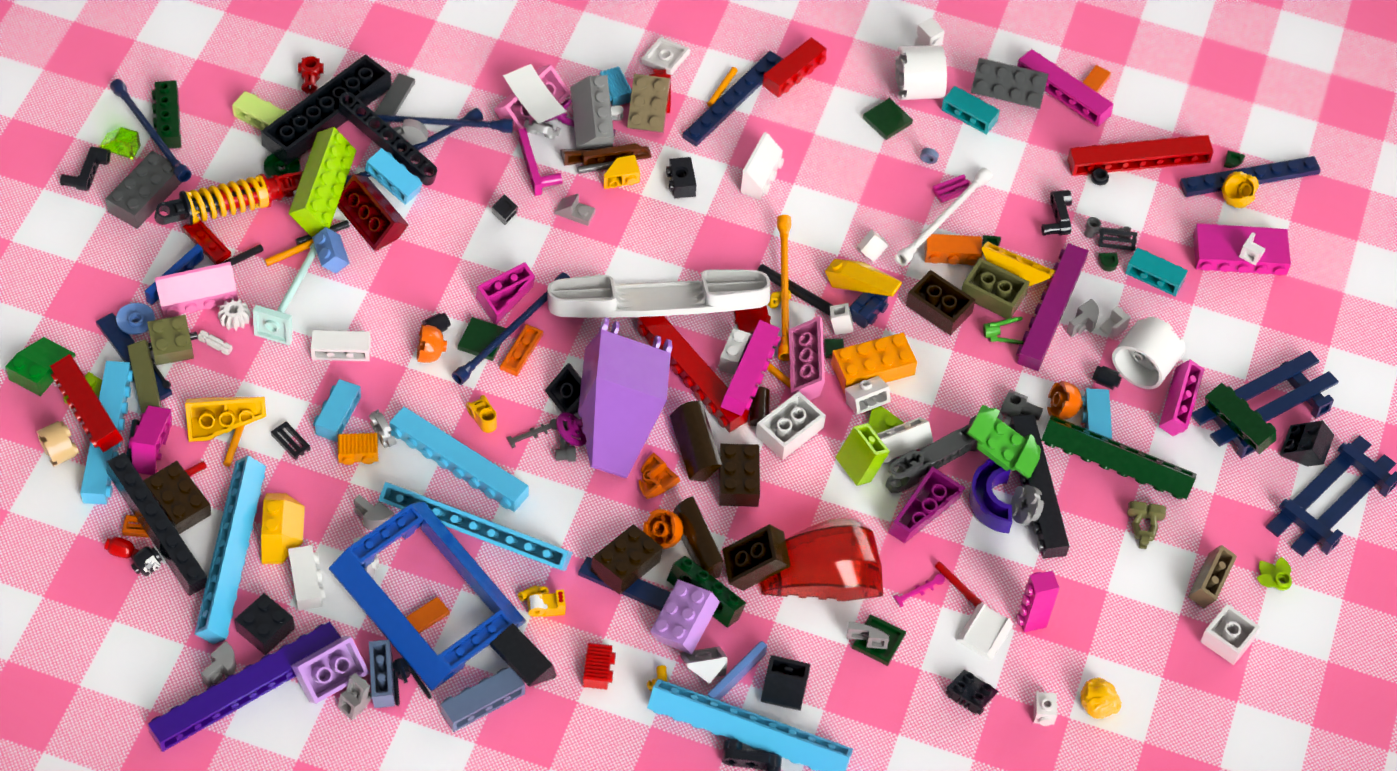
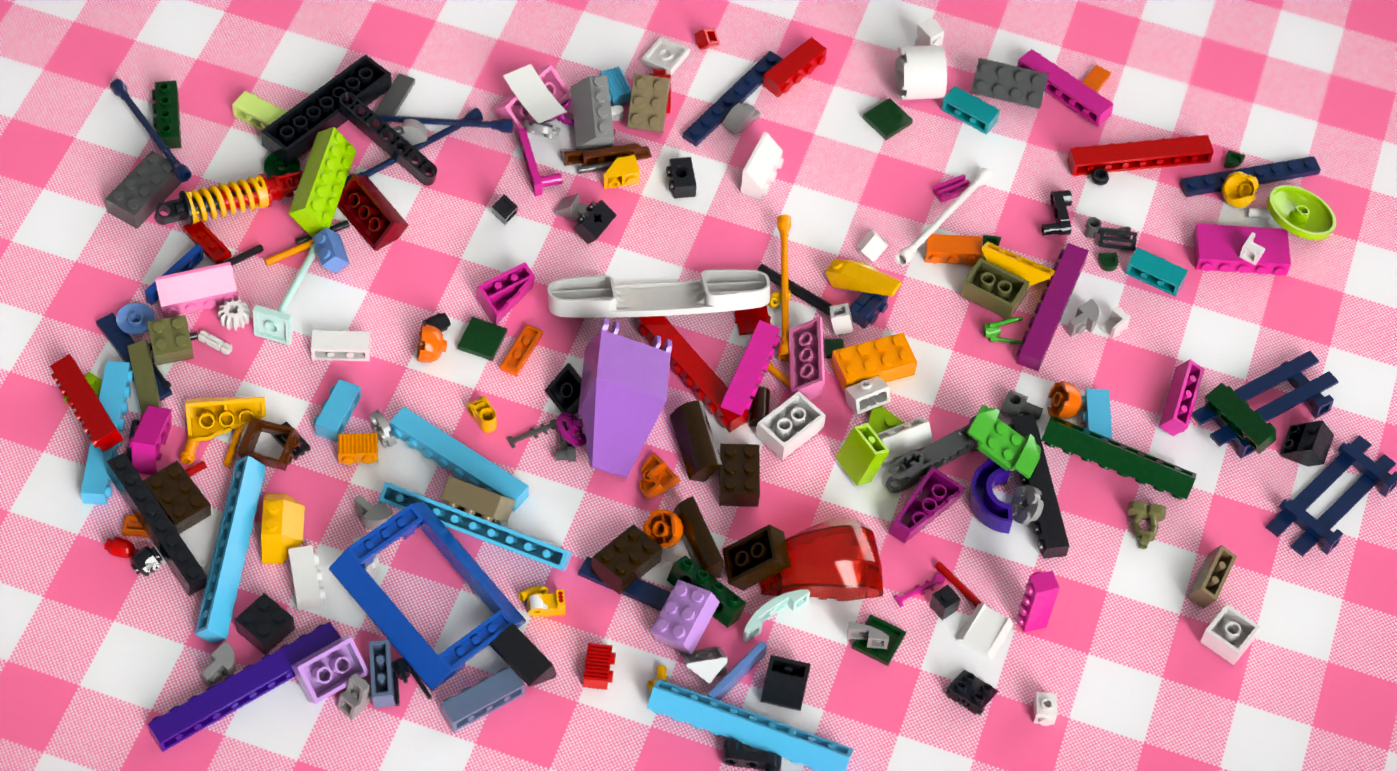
(32, 365): green slope -> none
(57, 443): tan brick -> none
(84, 181): black beam -> none
(122, 142): clear neon green slope -> none
(188, 453): none -> light orange pin
(251, 438): none -> reddish brown window
(311, 71): red connector -> none
(393, 176): medium azure brick -> none
(428, 614): orange tile -> none
(463, 372): dark blue hose -> none
(477, 500): none -> dark tan brick
(594, 222): none -> black brick
(706, 38): none -> red slope
(722, 86): light orange bar -> none
(734, 350): white brick -> none
(740, 116): none -> light grey brick
(792, 599): none -> light aqua slope
(929, 155): sand blue tile -> none
(940, 302): dark brown brick -> none
(945, 602): none -> black brick
(1100, 698): yellow hair -> none
(1107, 377): black brick -> none
(1148, 353): white brick -> none
(1258, 212): none -> white piece
(1273, 574): lime plate -> none
(1301, 212): none -> lime dish

